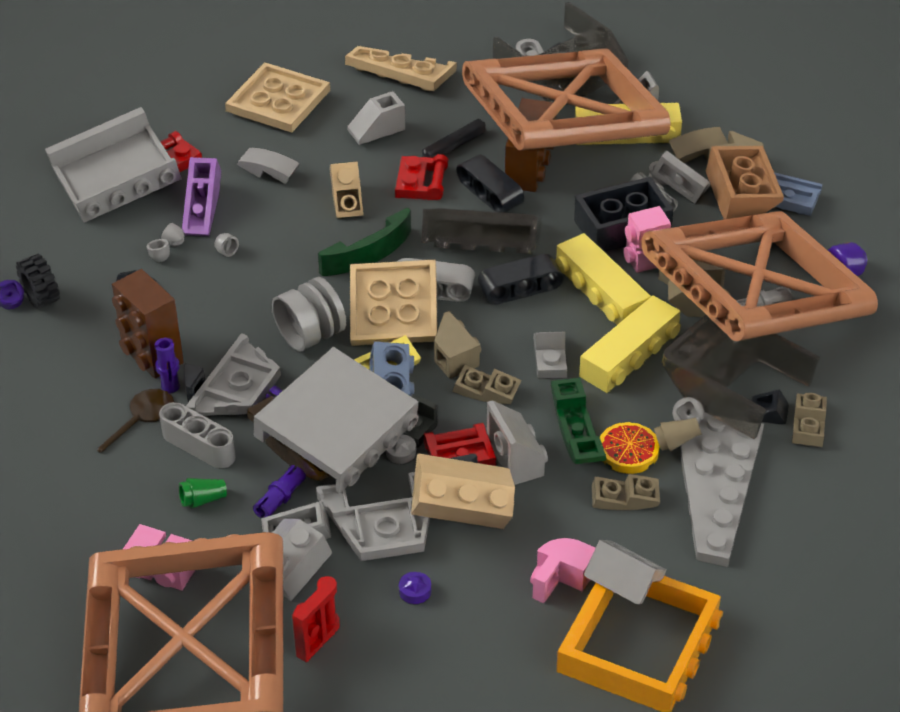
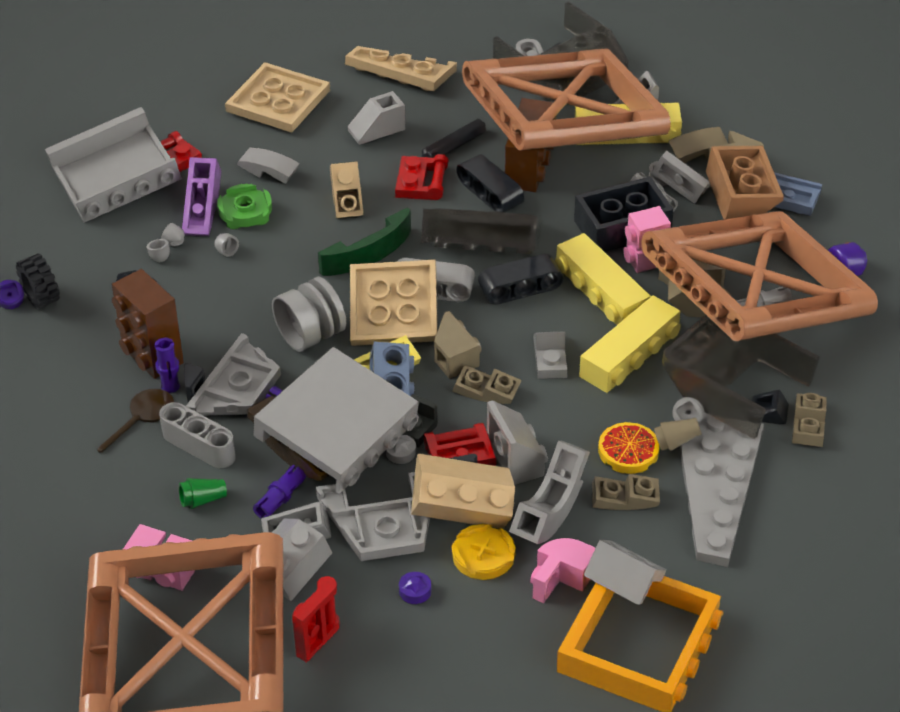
(255, 213): none -> bright green plate
(483, 551): none -> yellow tile
(548, 508): none -> light grey arch
(575, 422): dark green slope -> none

